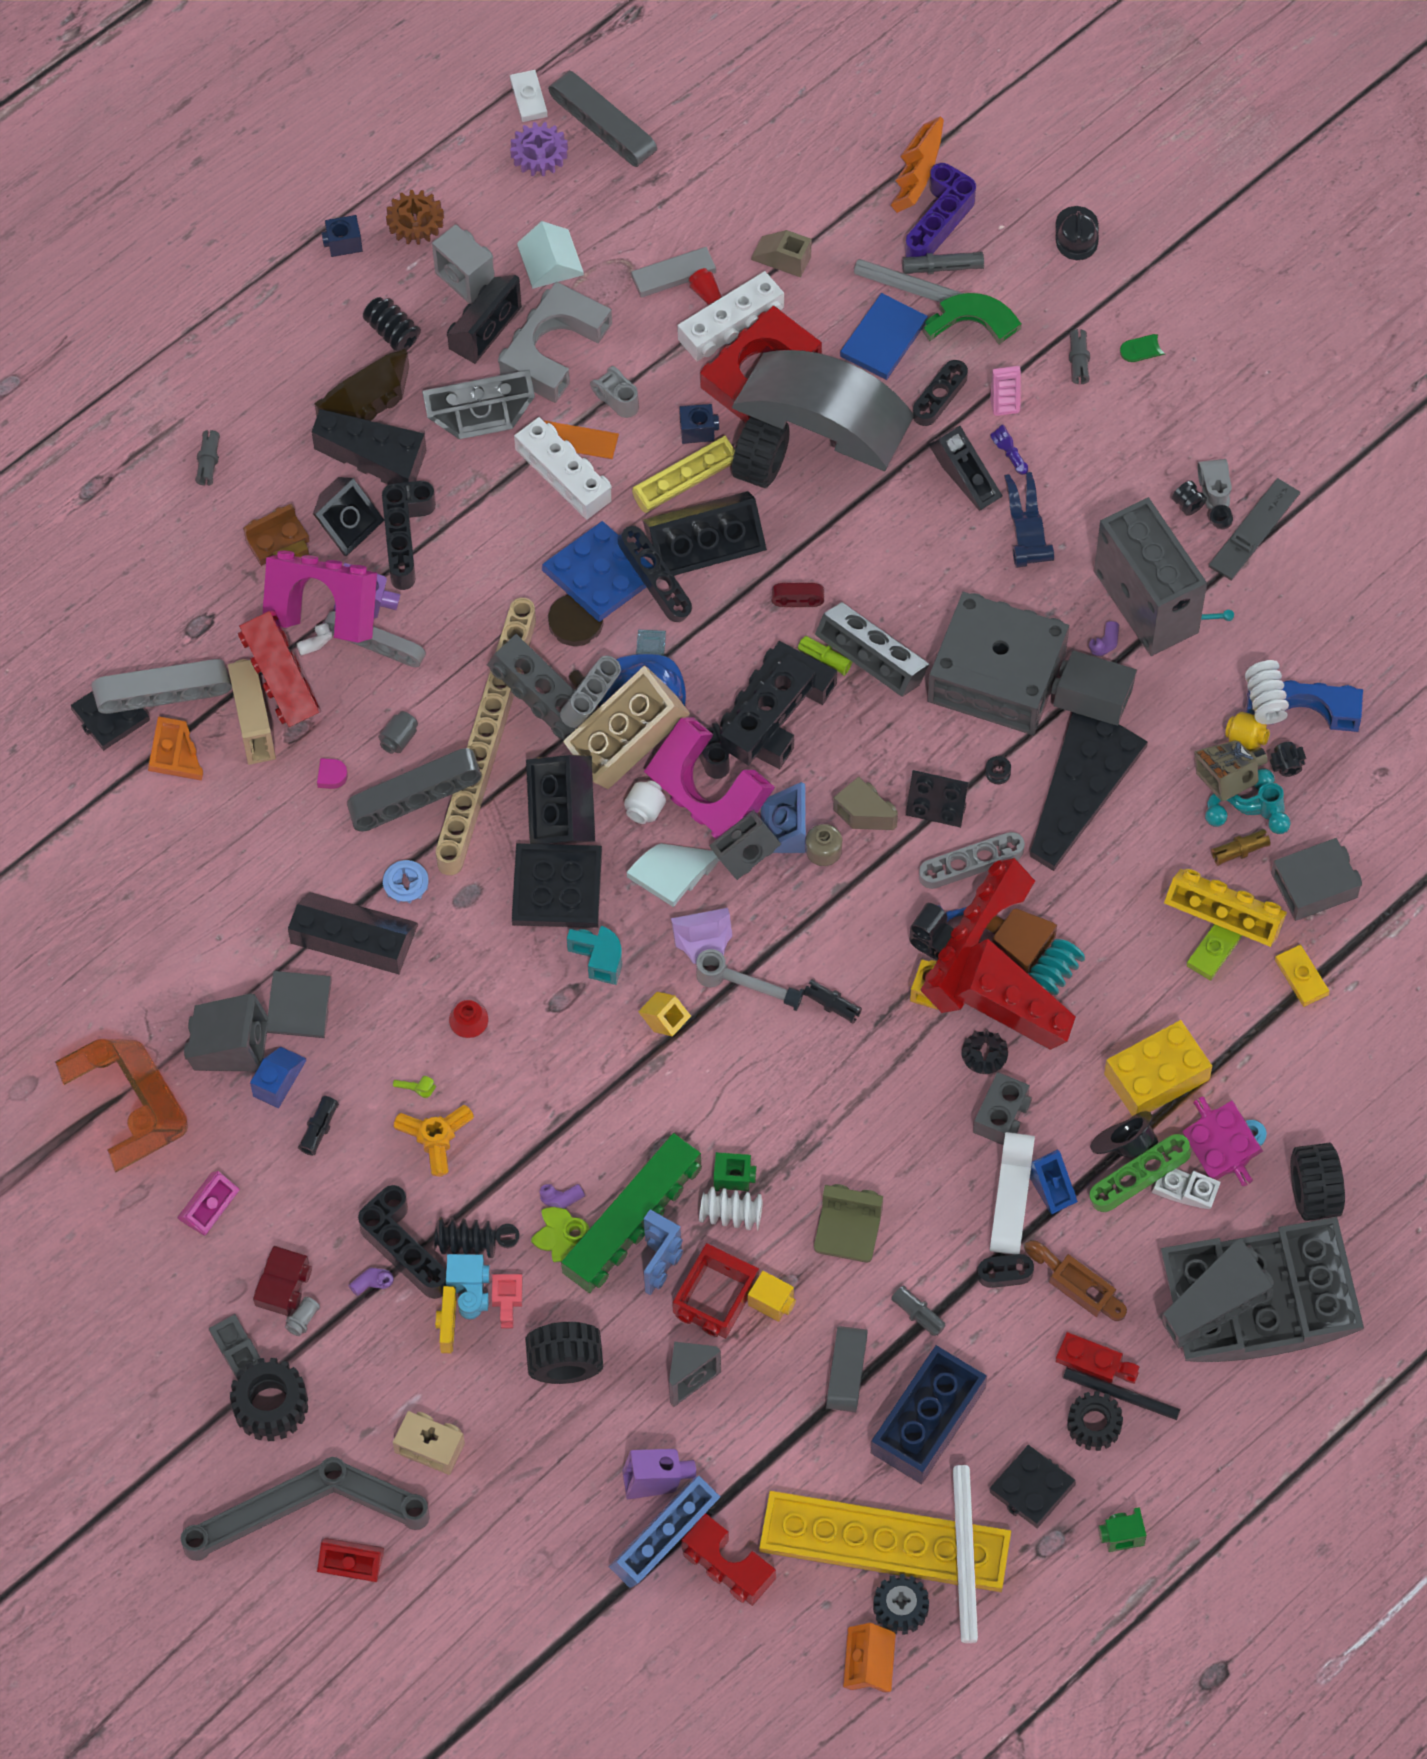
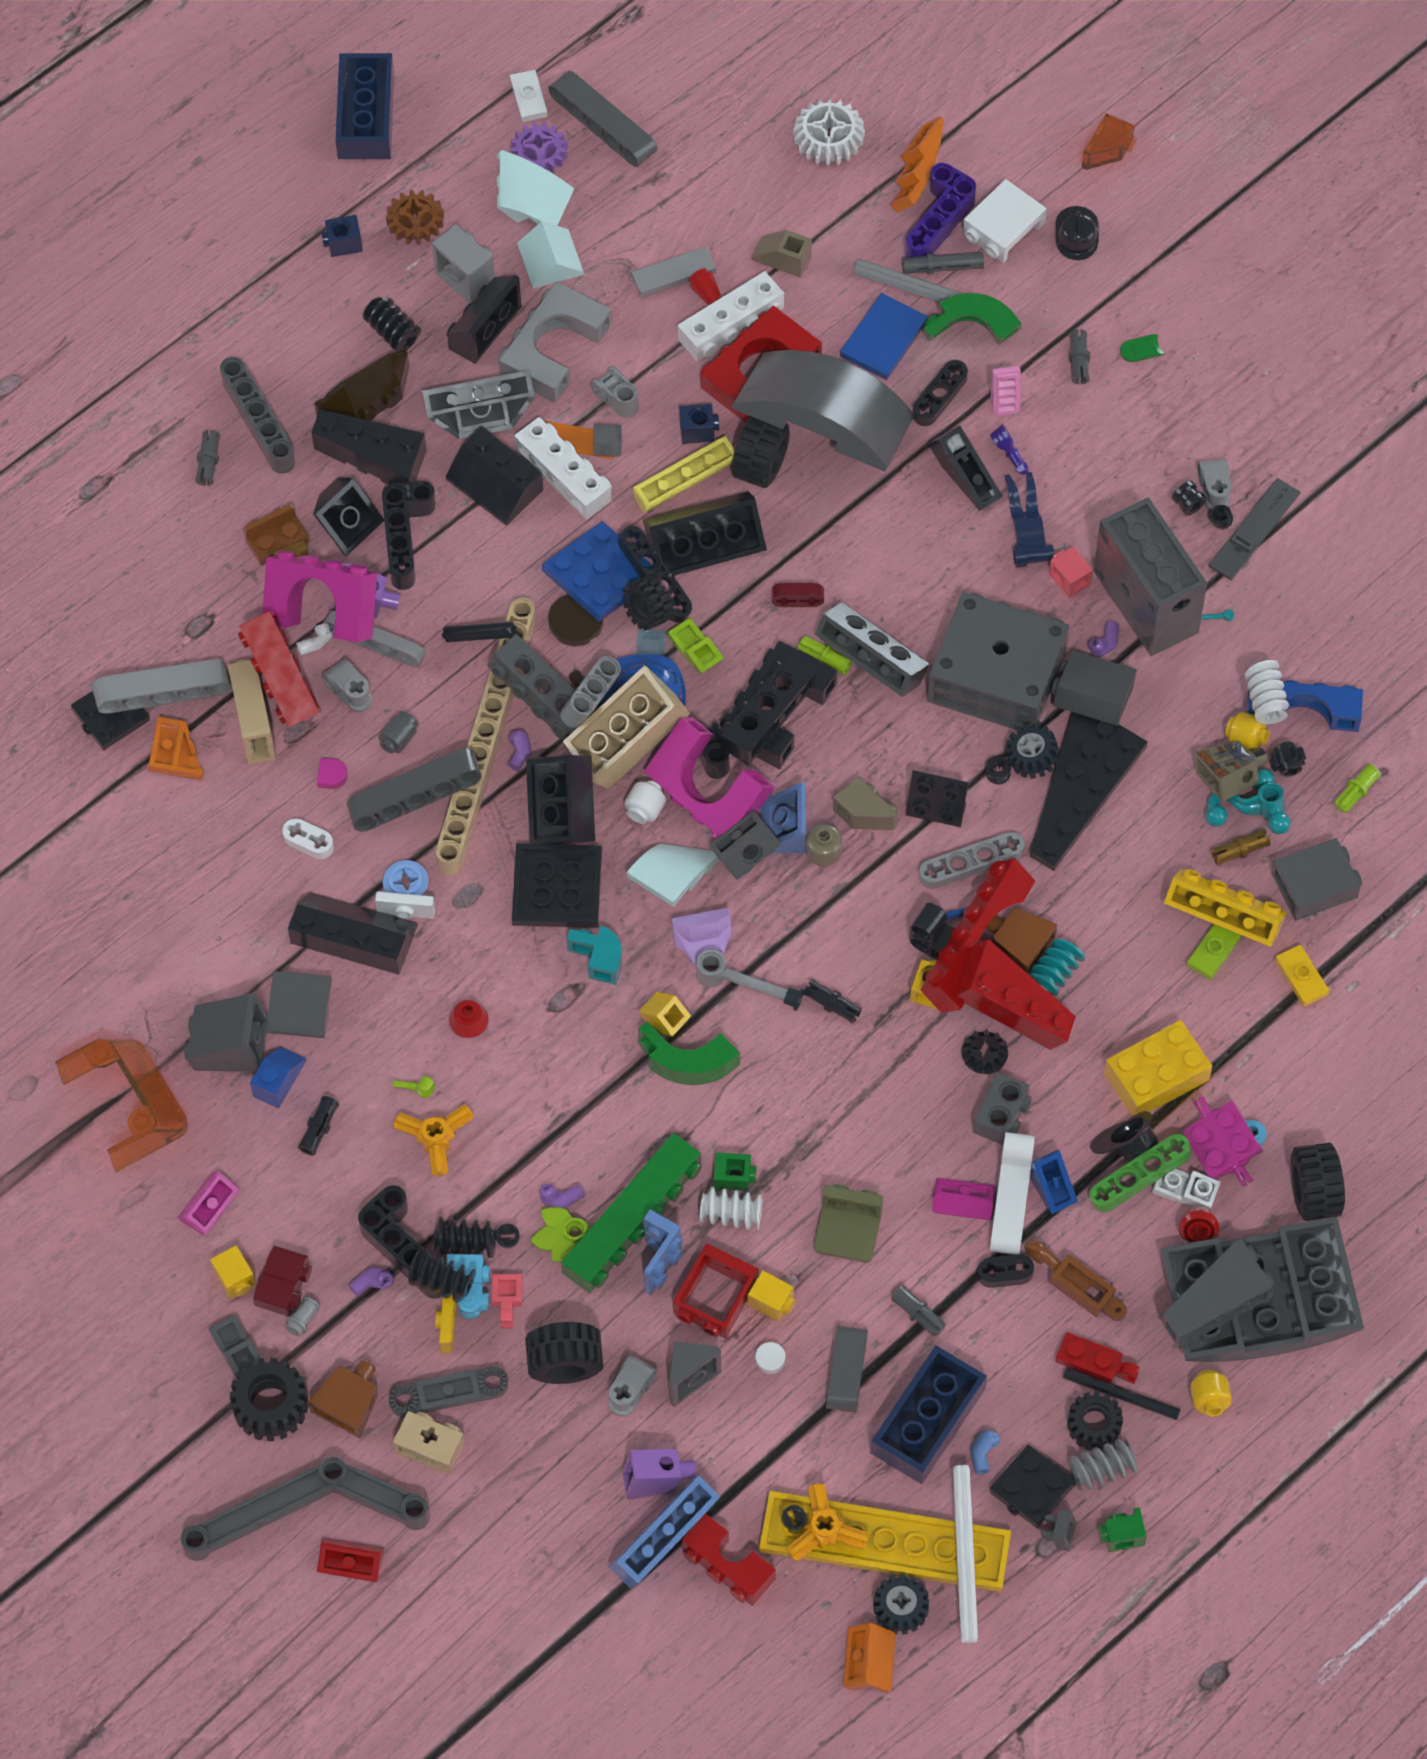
(233, 1272): none -> yellow brick
(259, 425): none -> dark grey beam
(306, 842): none -> white beam
(346, 1398): none -> dark orange torso
(348, 685): none -> light grey piece
(364, 106): none -> dark blue brick
(405, 905): none -> white plate
(440, 1278): none -> black piece
(449, 1391): none -> dark grey plate
(481, 631): none -> black axle
(495, 476): none -> black slope
(522, 749): none -> medium lavender arm
(530, 190): none -> light aqua slope
(607, 439): none -> flat silver slope
(632, 1381): none -> light grey piece
(647, 602): none -> black tyre
(688, 1066): none -> green arch
(694, 646): none -> lime slope
(770, 1358): none -> white tile
(799, 1515): none -> black hinge
(812, 131): none -> white gear
(824, 1516): none -> light orange bush
(963, 1199): none -> dark pink slope
(980, 1448): none -> medium blue arm
(1003, 220): none -> white panel
(1023, 747): none -> black wheel
(1063, 1530): none -> dark grey tile
(1070, 571): none -> coral brick
(1103, 1463): none -> light grey piece
(1109, 142): none -> clear orange slope
(1198, 1225): none -> red cone
(1211, 1393): none -> yellow head
(1357, 788): none -> lime axle

